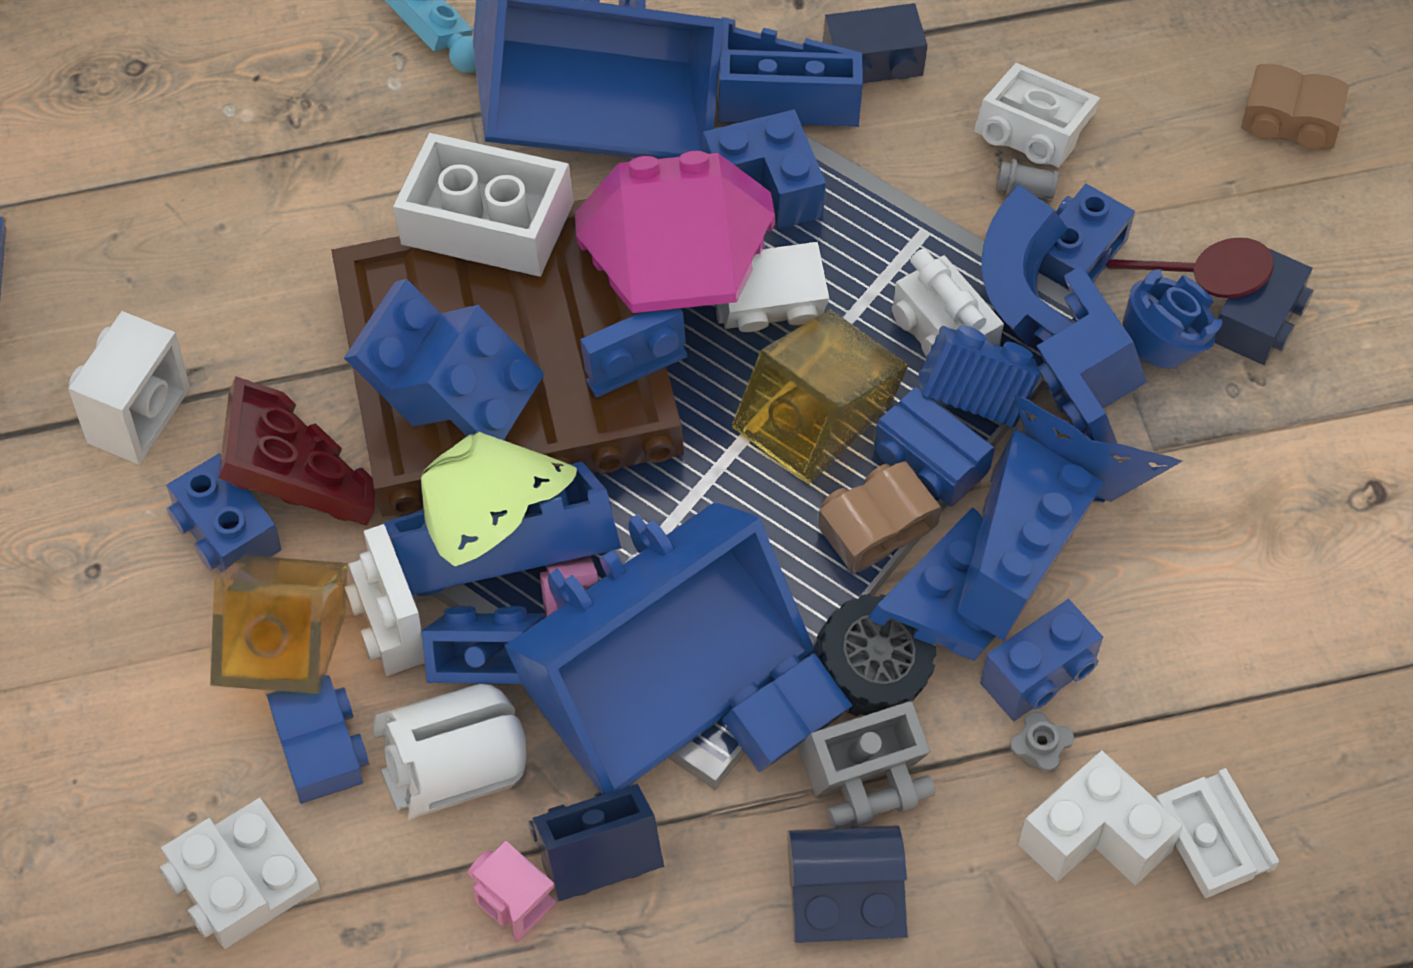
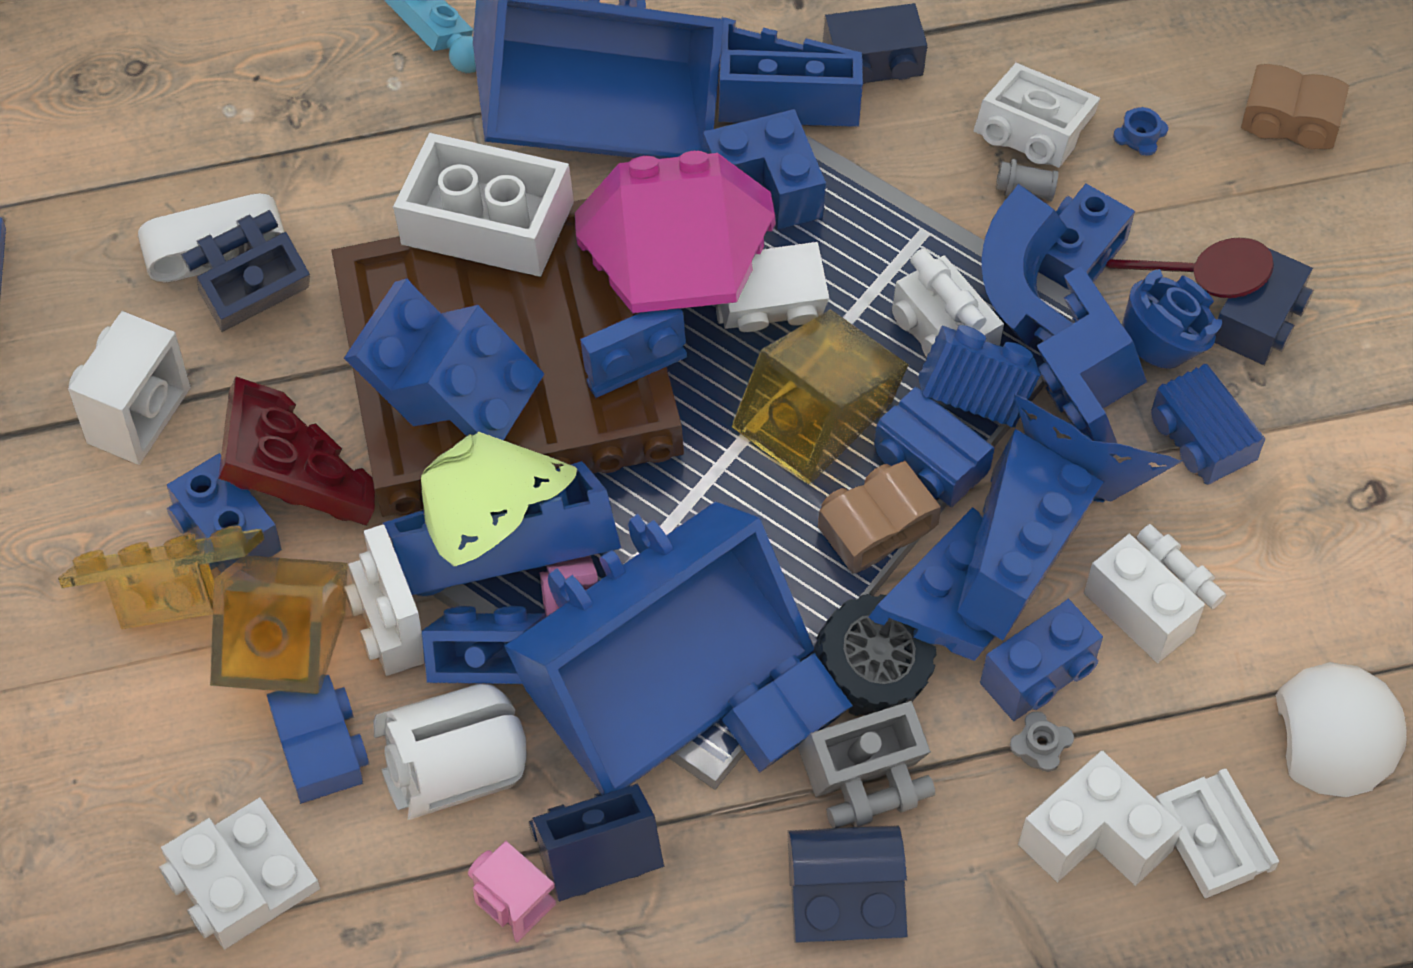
(162, 580): none -> clear yellow bracket
(173, 234): none -> white beam
(251, 280): none -> dark blue brick
(1141, 130): none -> blue plate
(1147, 597): none -> white brick
(1206, 424): none -> blue brick
(1341, 729): none -> white cylinder

